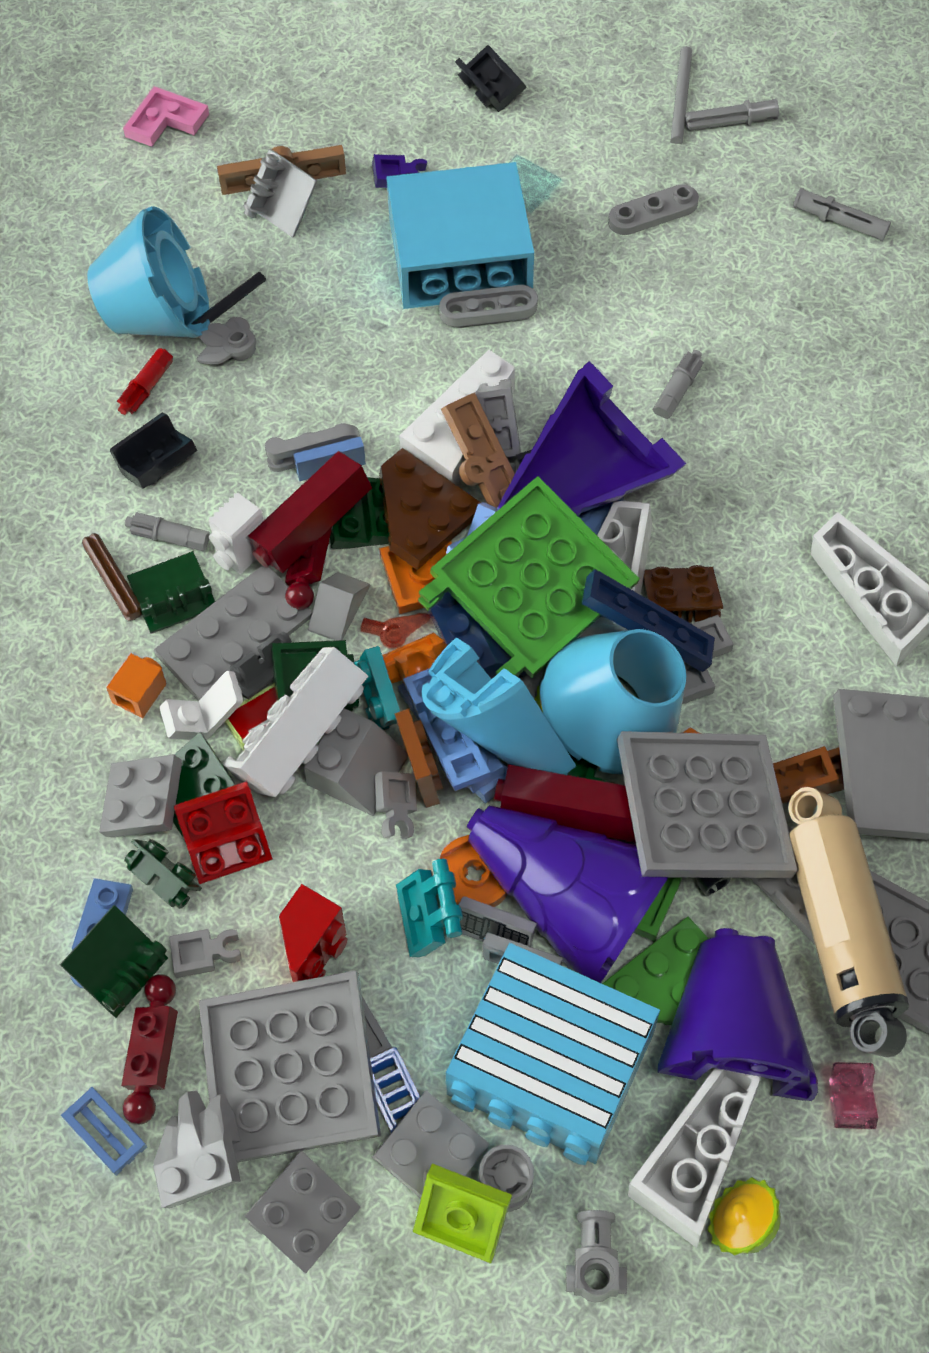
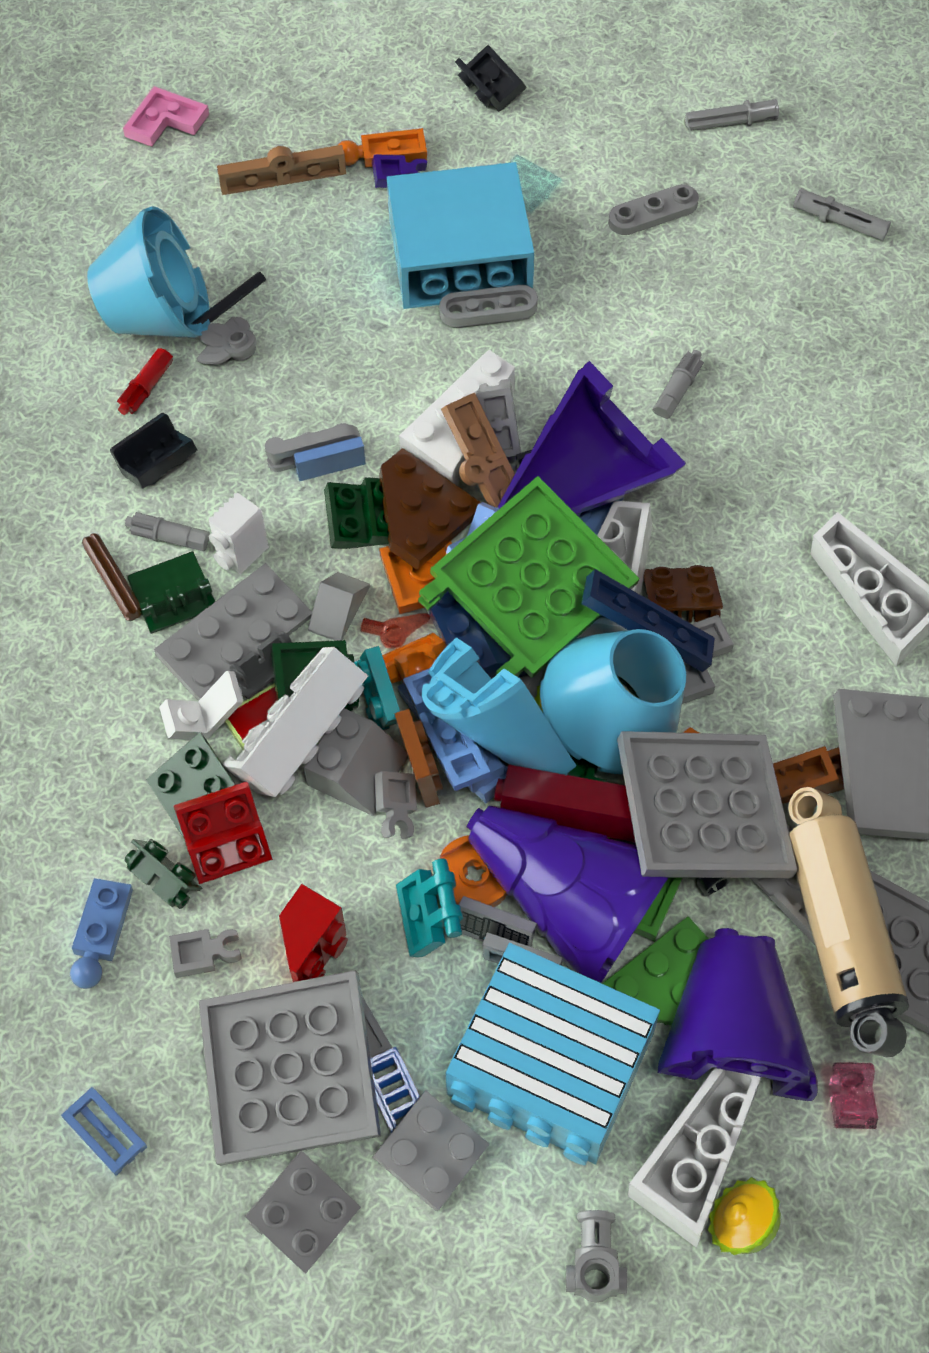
(114, 961): dark green hinge -> none
(137, 684): orange brick -> none
(141, 796): light grey plate -> none
(149, 1049): dark red plate -> none
(197, 1151): light grey plate -> none
(280, 193): light grey hinge -> none
(305, 571): dark red plate -> none
(309, 512): dark red brick -> none
(404, 142): none -> orange plate
(462, 1213): lime plate -> none
(510, 1171): light grey wheel -> none
(681, 95): light grey bar -> none

